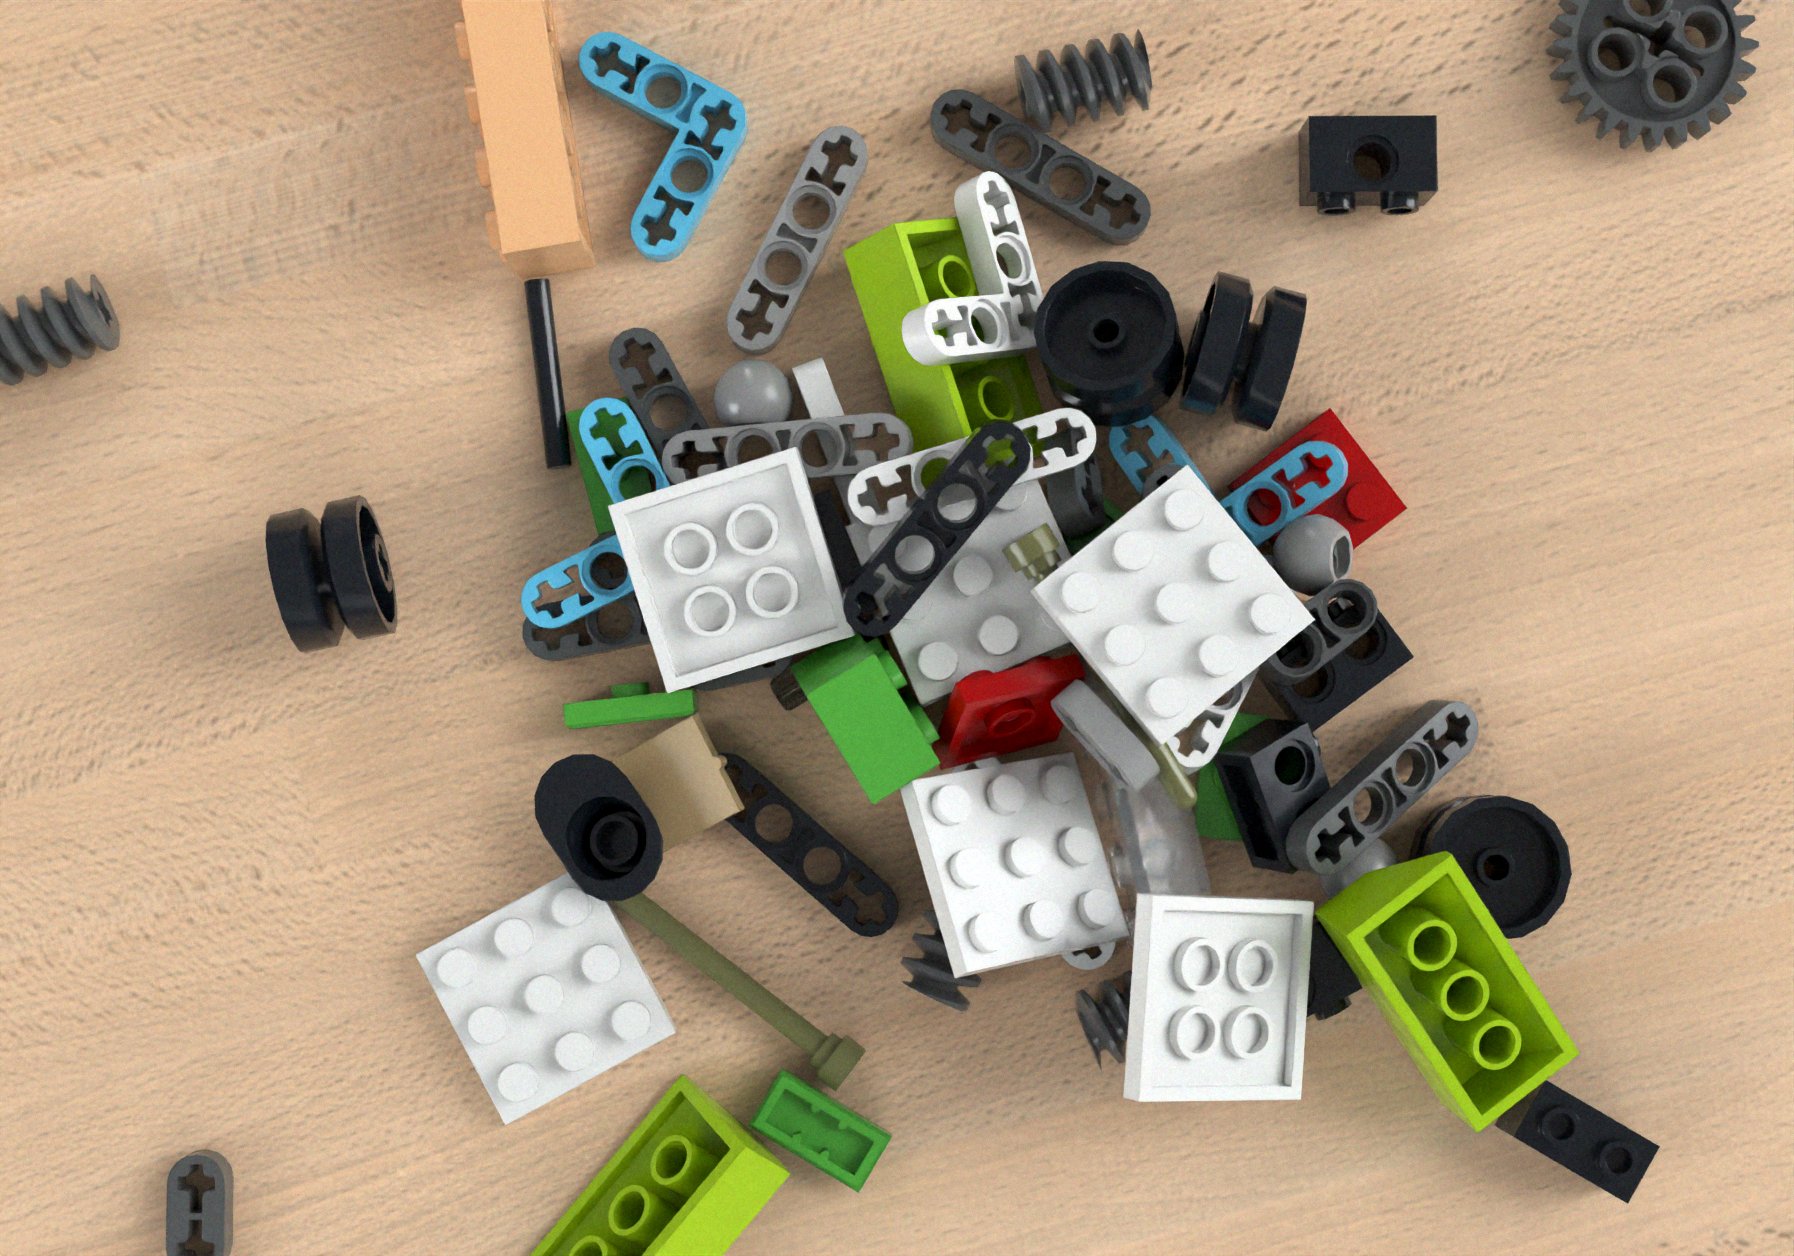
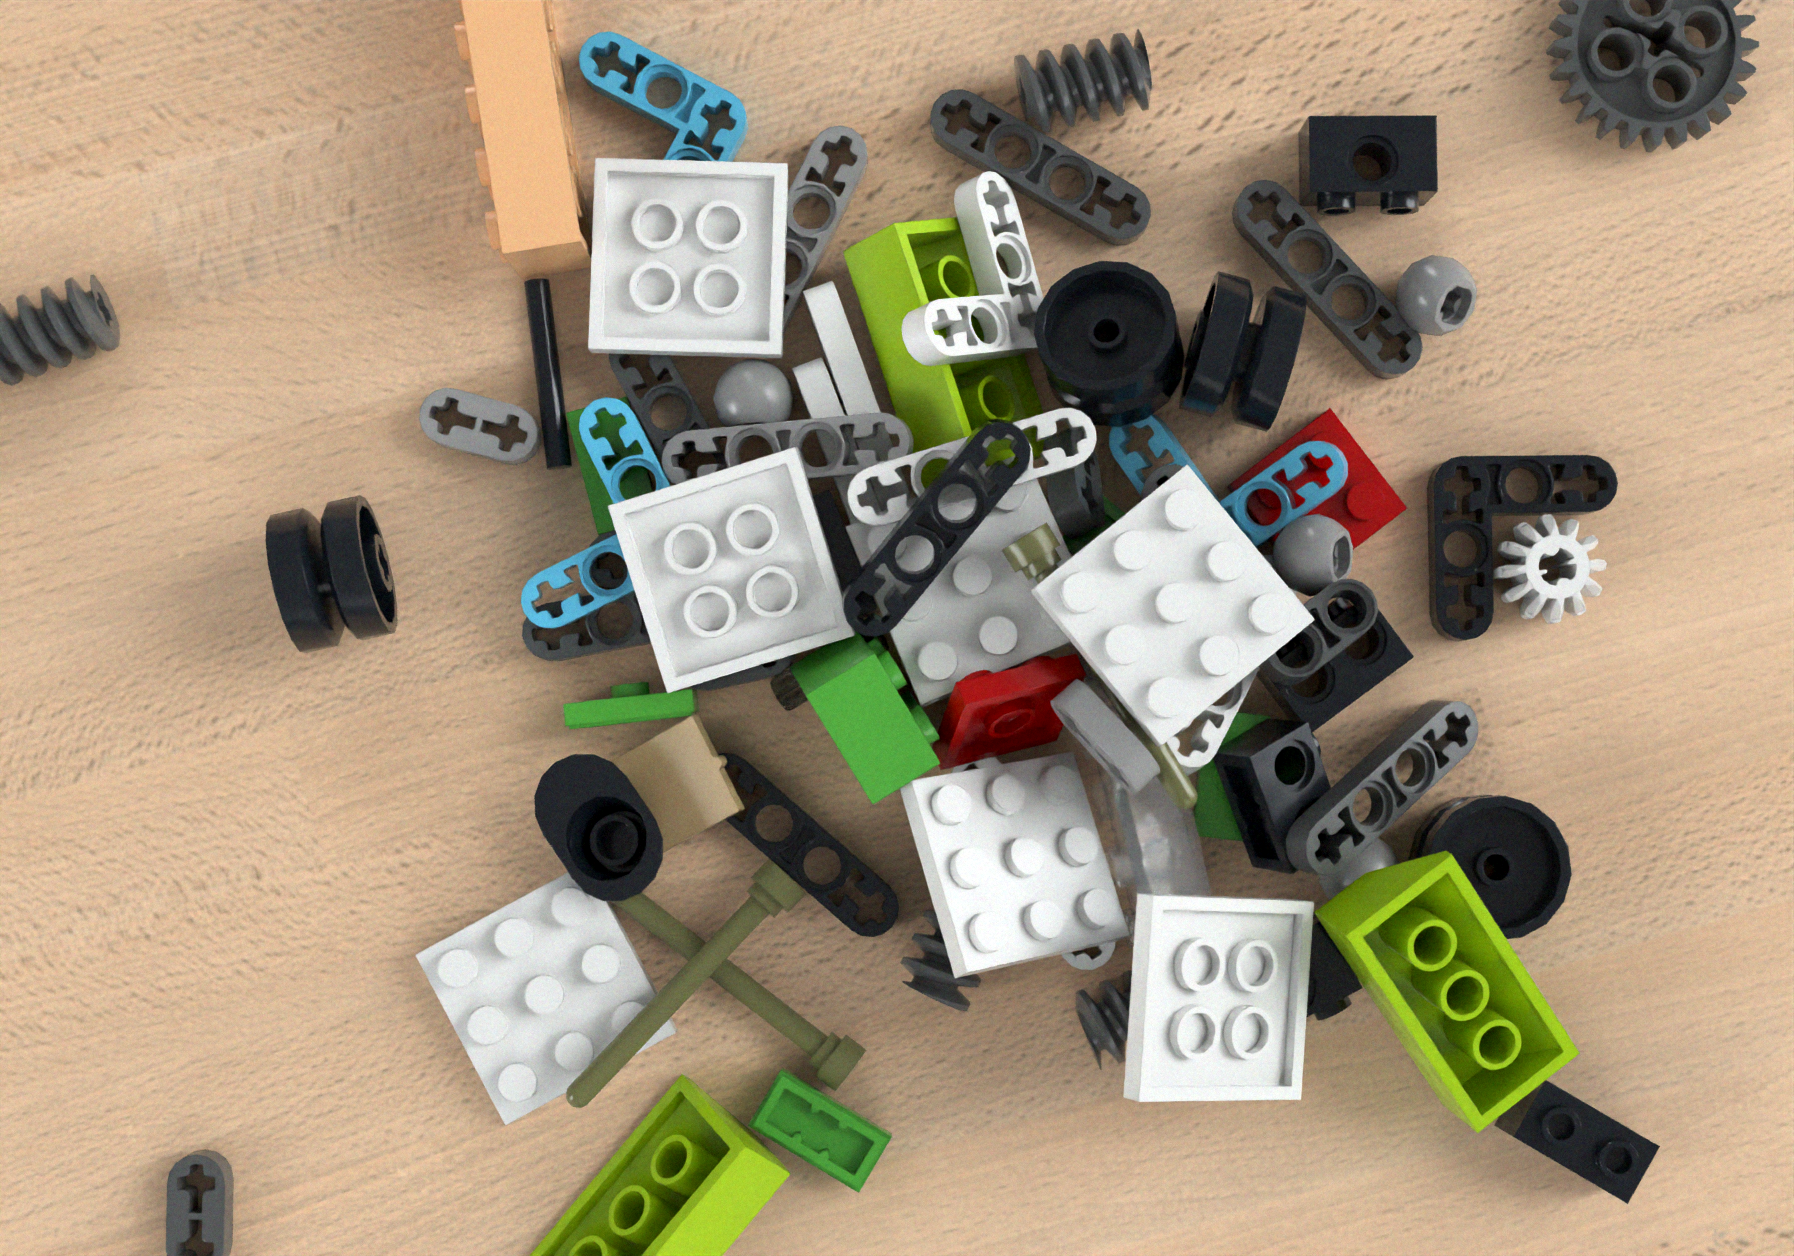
(485, 412): none -> light grey beam
(688, 258): none -> white plate
(768, 895): none -> olive piece
(850, 376): none -> white beam
(1335, 272): none -> dark grey beam
(1436, 295): none -> light grey piece
(1490, 500): none -> black beam
(1571, 559): none -> white gear

